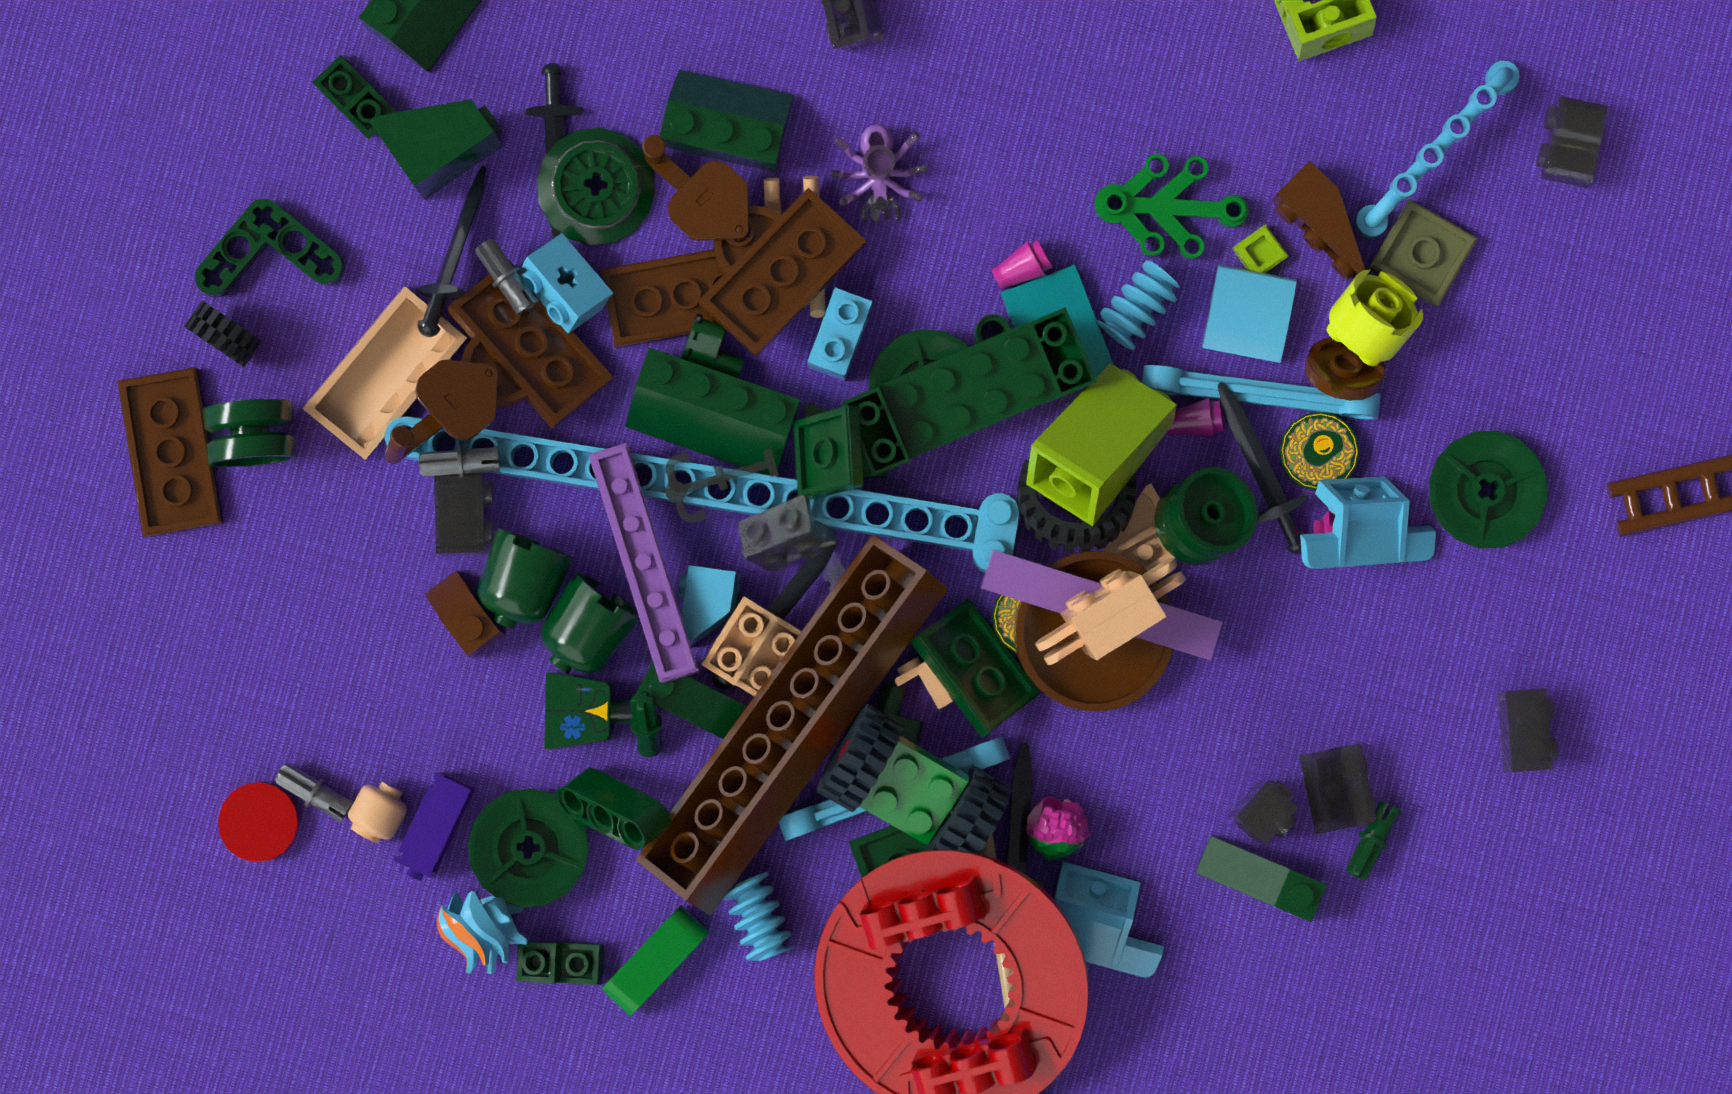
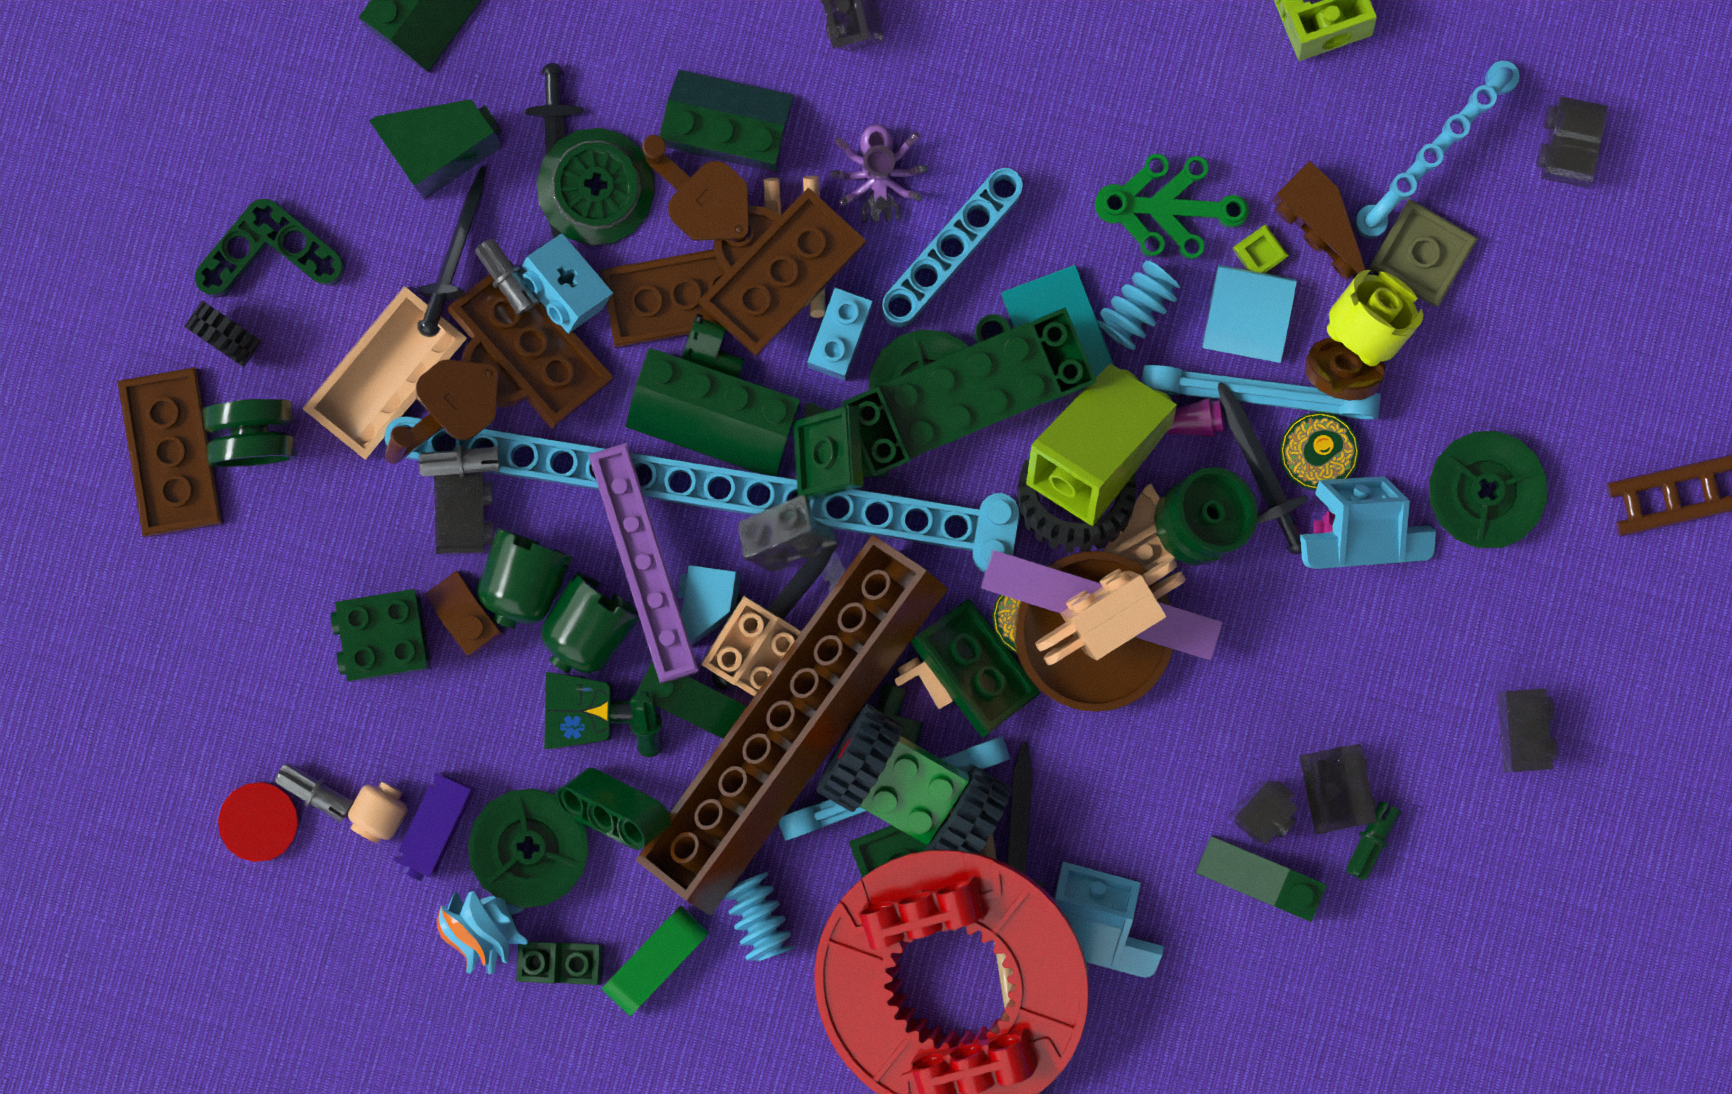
(352, 95): dark green slope -> none
(381, 635): none -> dark green brick
(677, 491): clear smoke piece -> none
(961, 230): none -> medium azure beam
(1023, 265): dark pink cone -> none
(1057, 828): dark pink piece -> none

